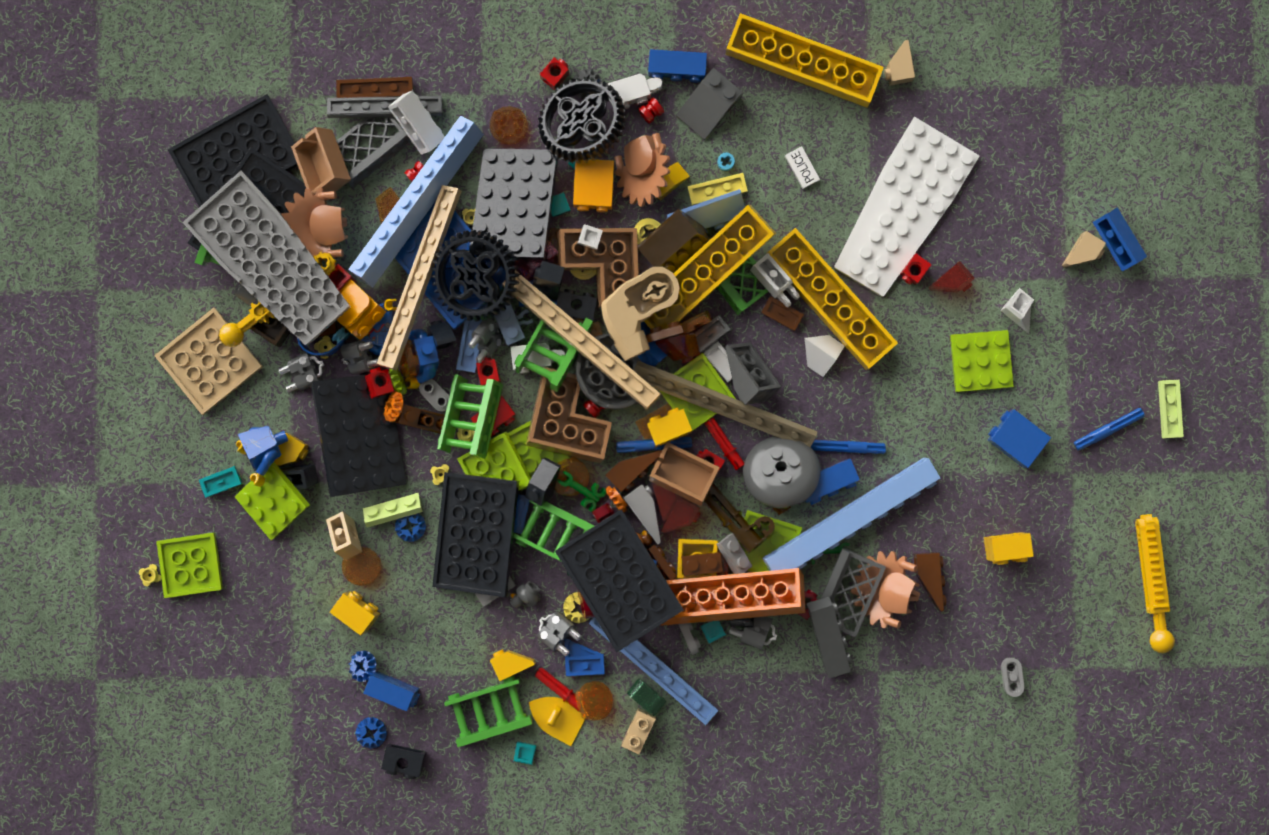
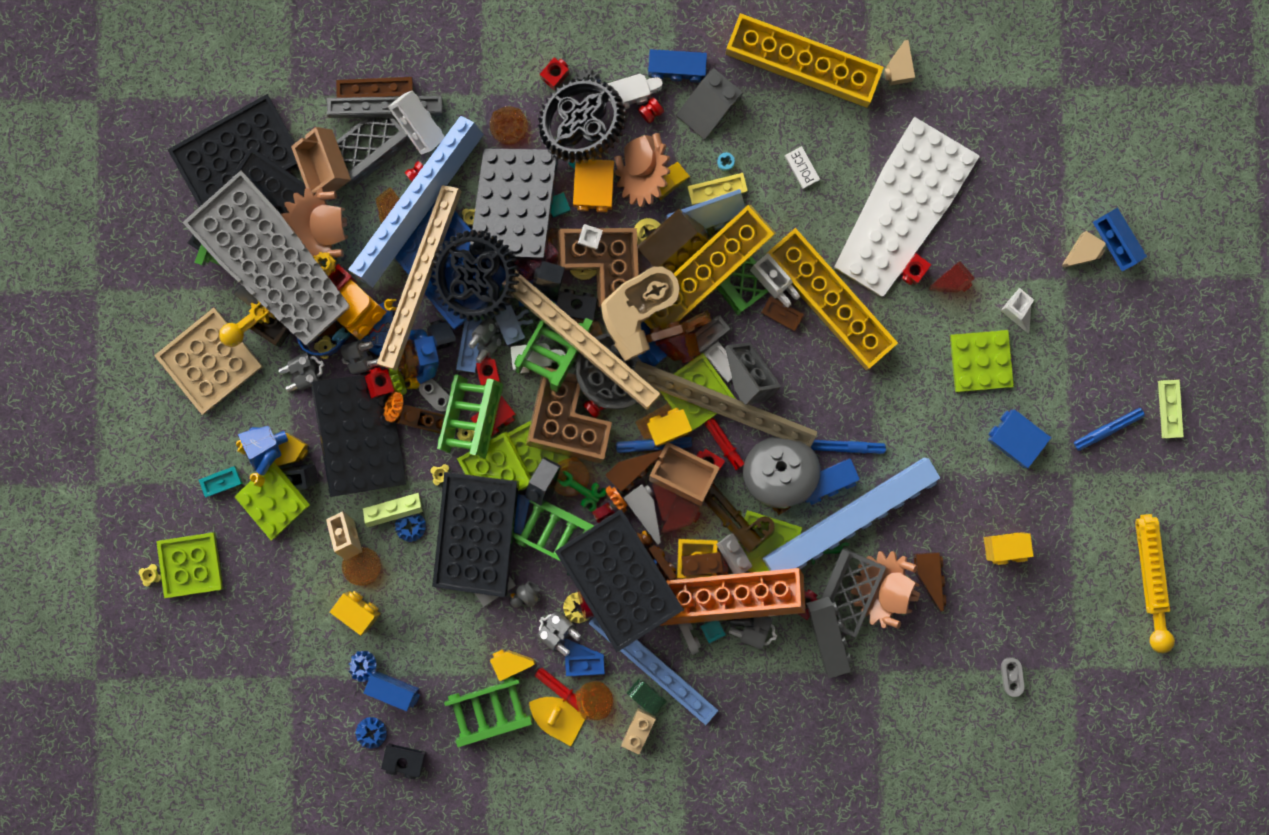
(524, 753): teal tile -> none
(822, 353): white slope -> none

